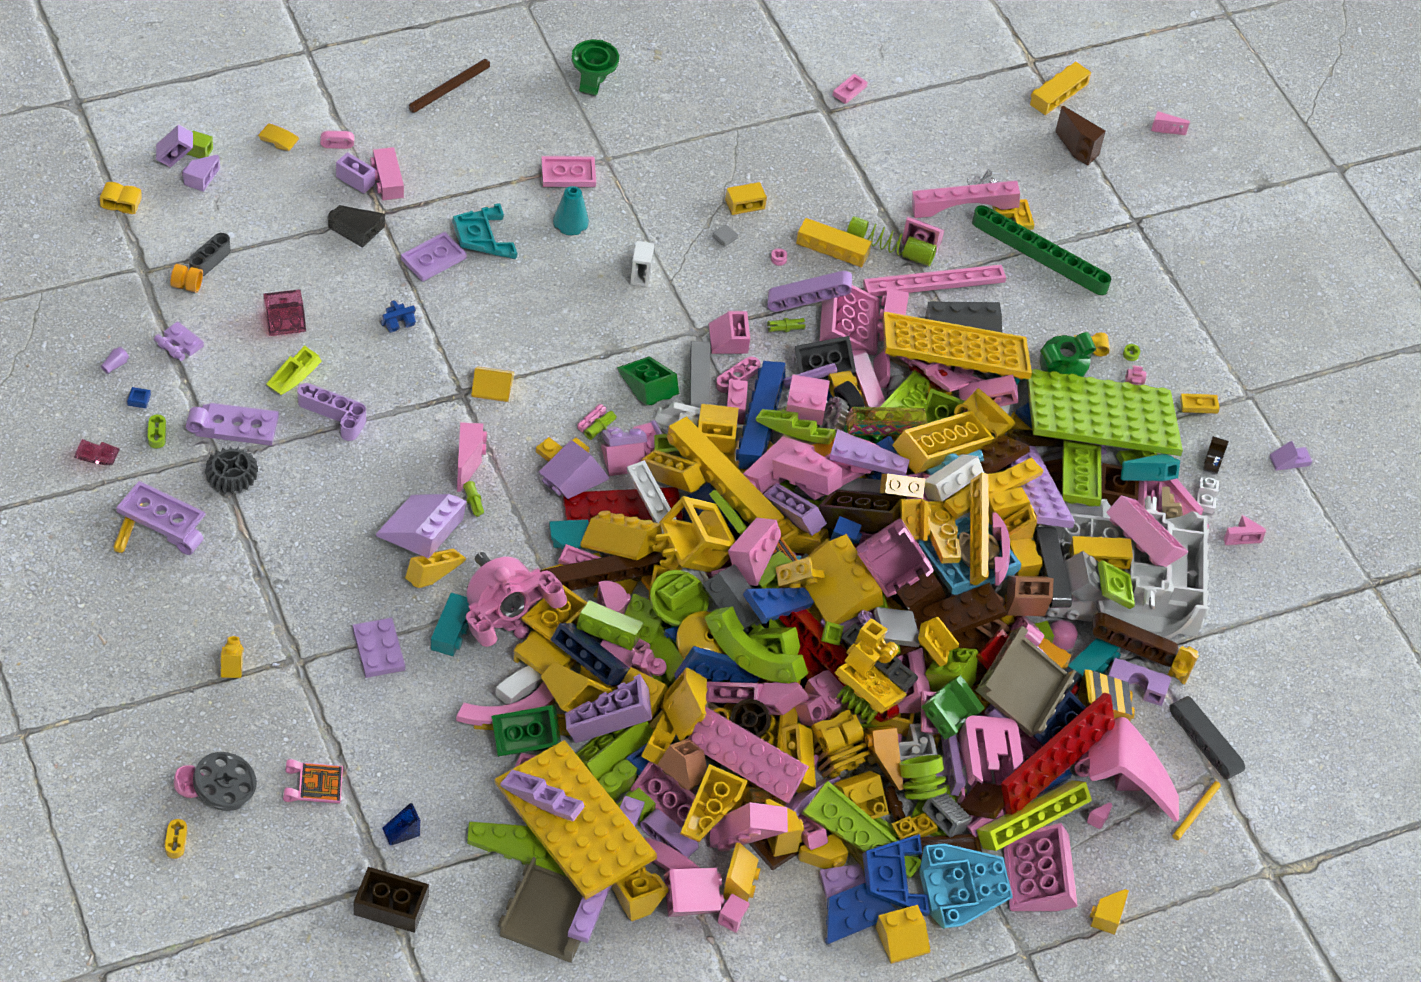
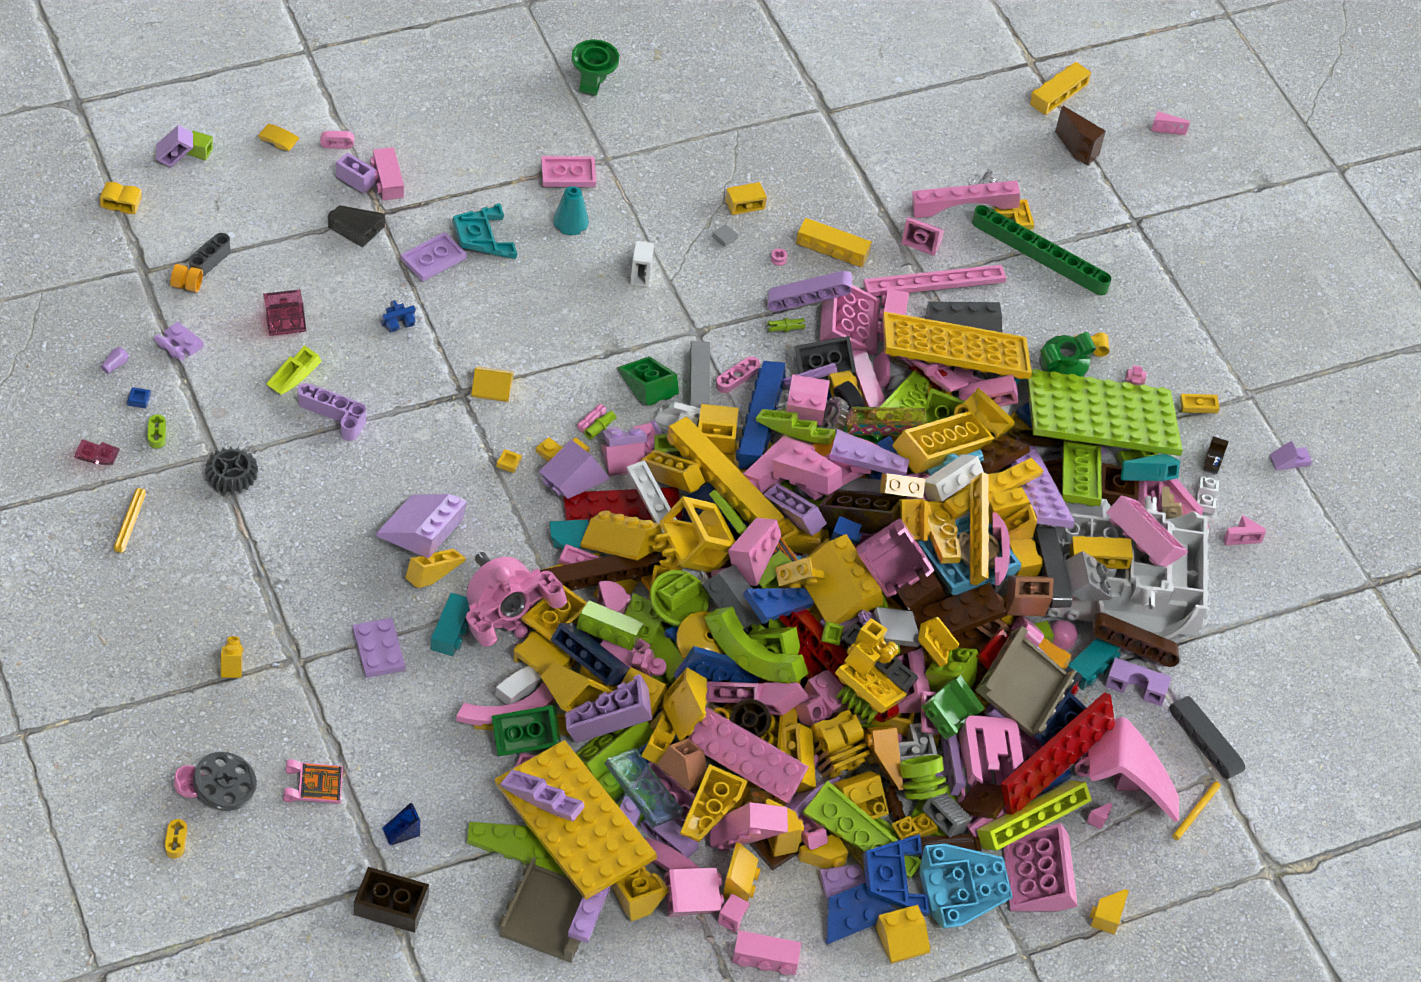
(182, 533): lavender hinge -> none
(201, 172): lavender slope -> none
(202, 423): lavender hinge -> none
(449, 85): reddish brown axle -> none
(471, 448): bright pink slope -> none
(473, 498): lime axle -> none
(509, 461): none -> yellow plate
(644, 788): none -> clear light blue tile
(730, 333): bright pink slope -> none
(737, 397): bright pink brick -> none
(767, 953): none -> bright pink brick
(850, 88): bright pink plate -> none
(914, 249): lime piece -> none
(1095, 684): yellow slope -> none
(1116, 584): lime tile -> none
(1136, 351): lime bush -> none
(1183, 664): yellow hips -> none

